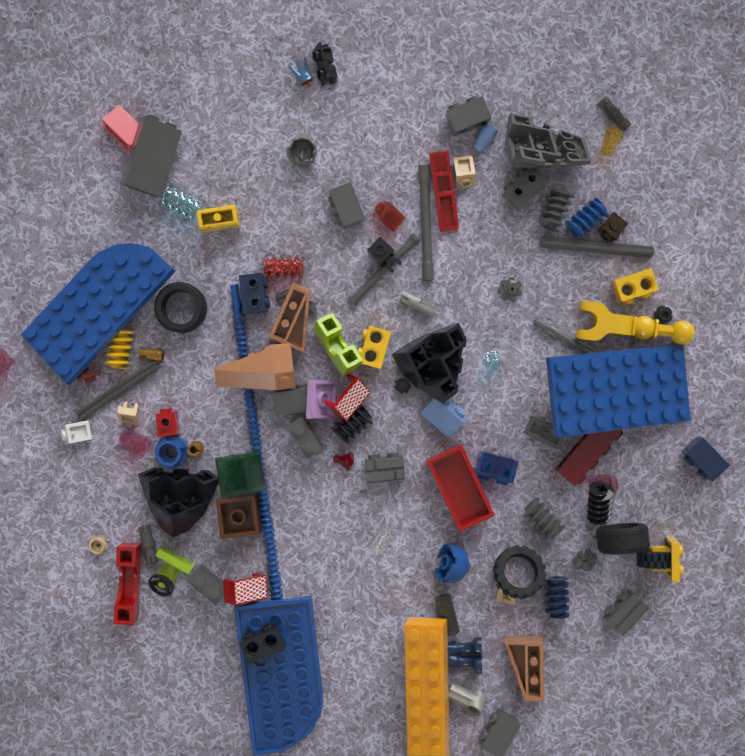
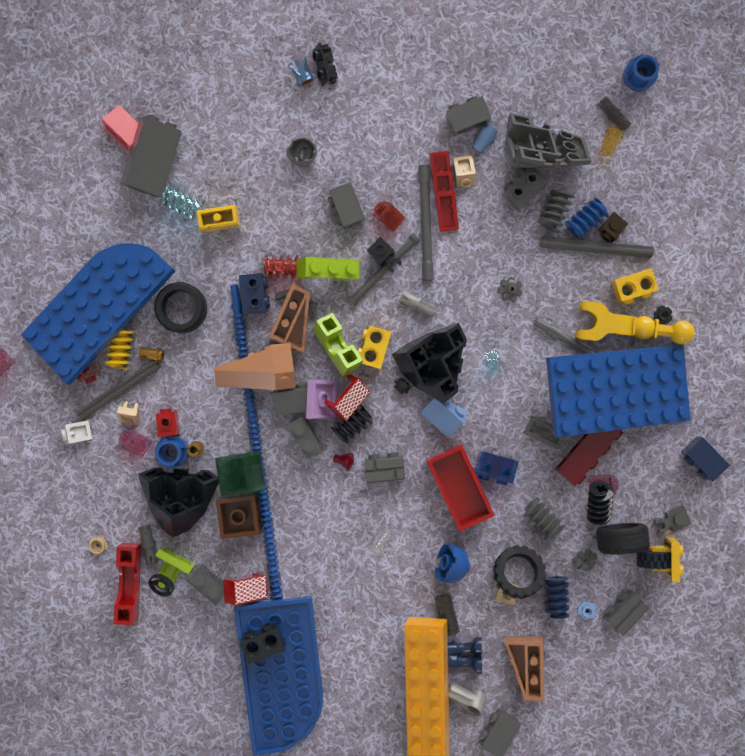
(327, 268): none -> lime arch
(582, 608): none -> light blue plate
(645, 63): none -> blue piece
(675, 519): none -> dark grey plate

